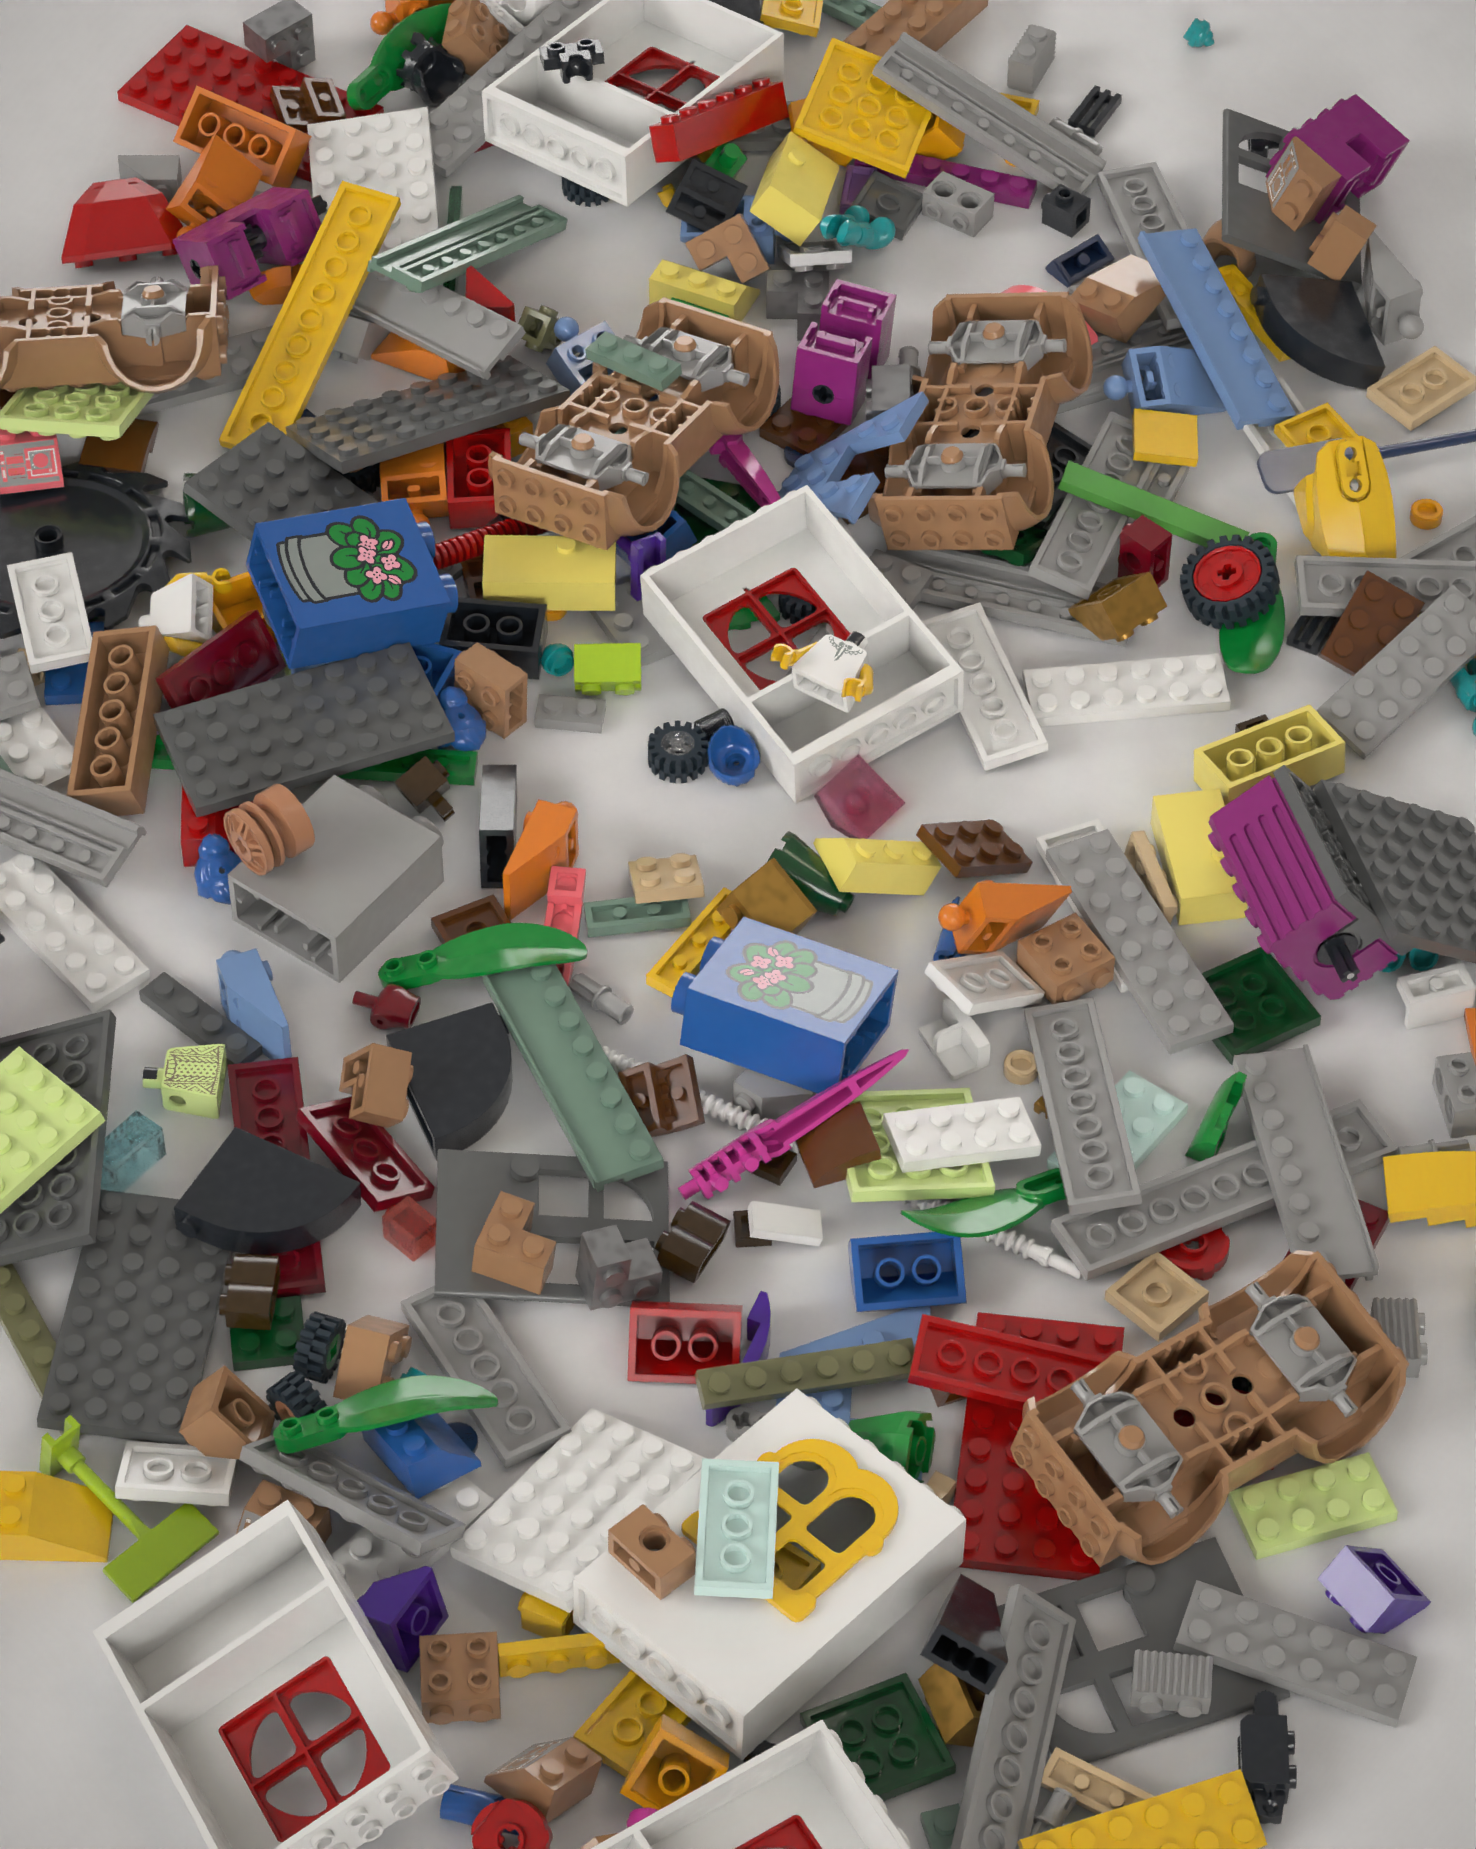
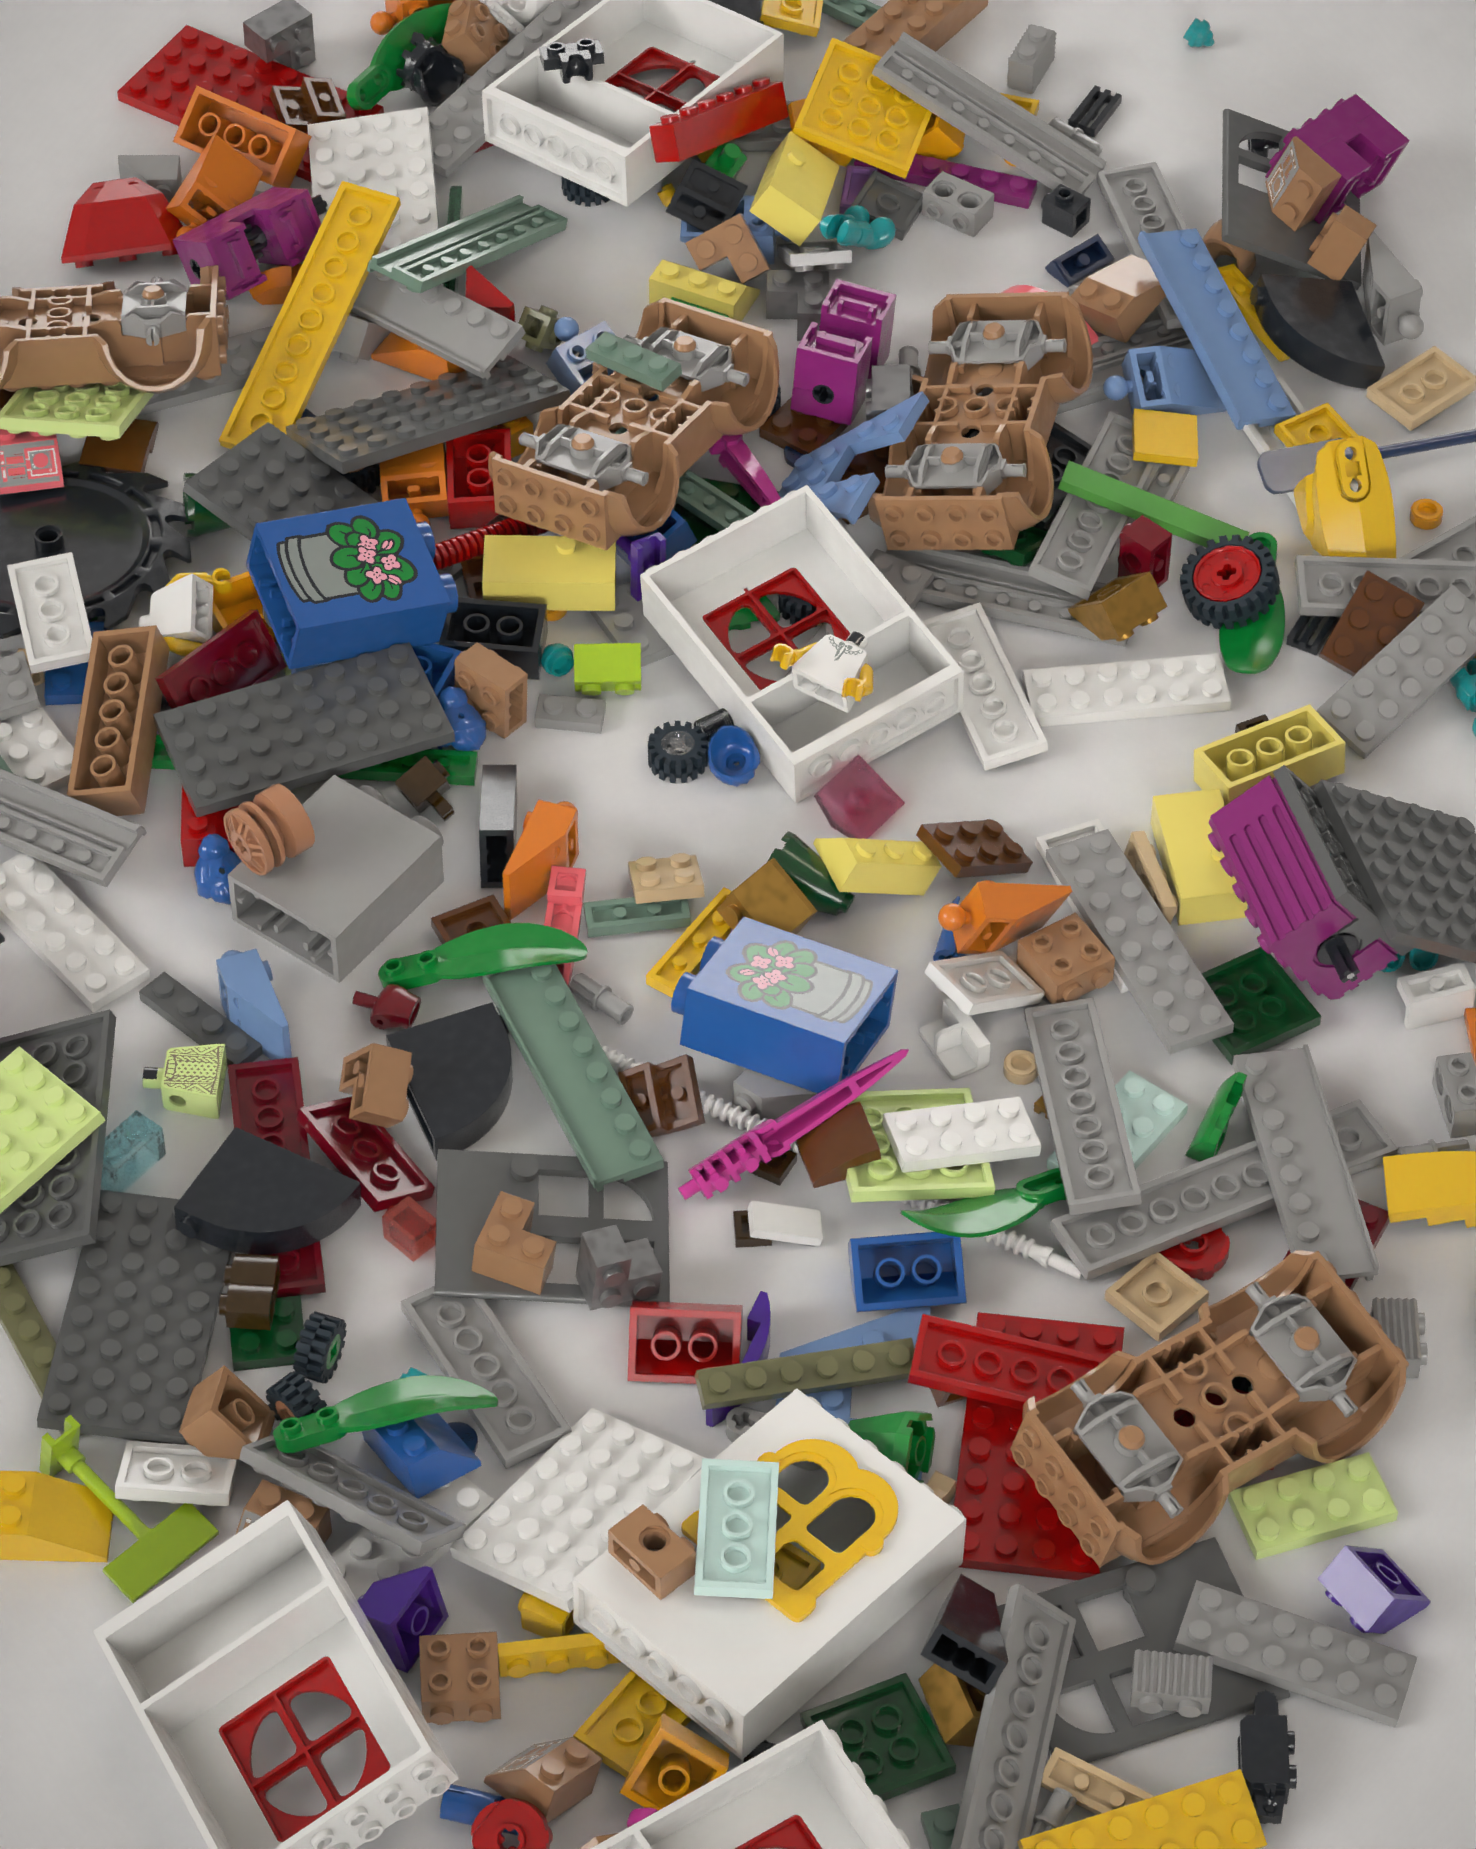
(369, 1353): medium nougat brick -> none
(692, 1241): dark brown brick -> none

